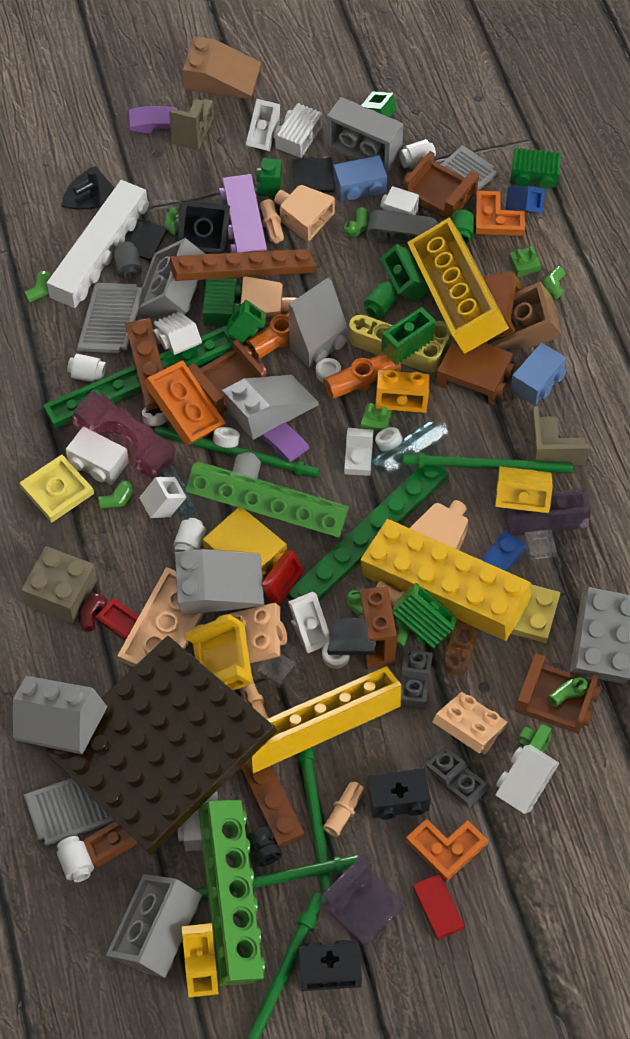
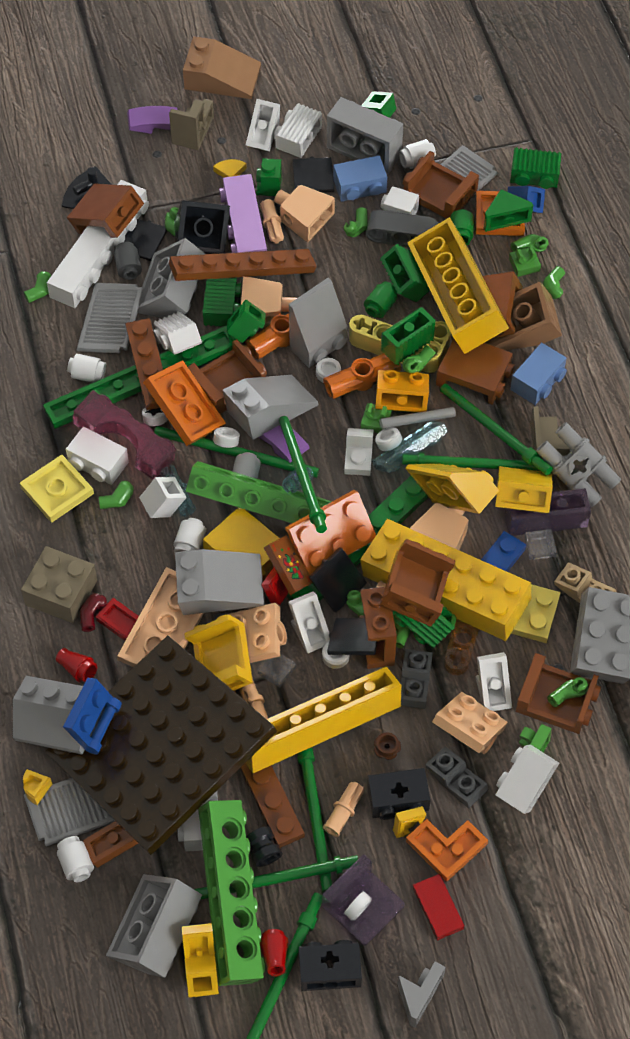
(35, 785): none -> yellow tile
(77, 665): none -> red cone
(86, 713): none -> blue plate
(106, 207): none -> dark orange panel
(230, 168): none -> yellow tile
(274, 950): none -> red cone
(288, 564): none -> dark orange tile
(293, 484): none -> clear light blue pin
(317, 515): none -> green bar
(336, 579): none -> black piece
(346, 528): none -> orange plate
(358, 906): none -> white tile
(387, 739): none -> reddish brown plate
(407, 819): none -> yellow tile
(417, 417): none -> light grey bar
(417, 582): none -> dark orange panel
(417, 998): none -> light grey slope
(418, 362): none -> bright green arm
(455, 486): none -> yellow slope
(494, 681): none -> white slope
(507, 211): none -> green slope
(528, 455): none -> green bar
(539, 243): none -> bright green arm
(576, 580): none -> tan slope
(580, 450): none -> light grey pin

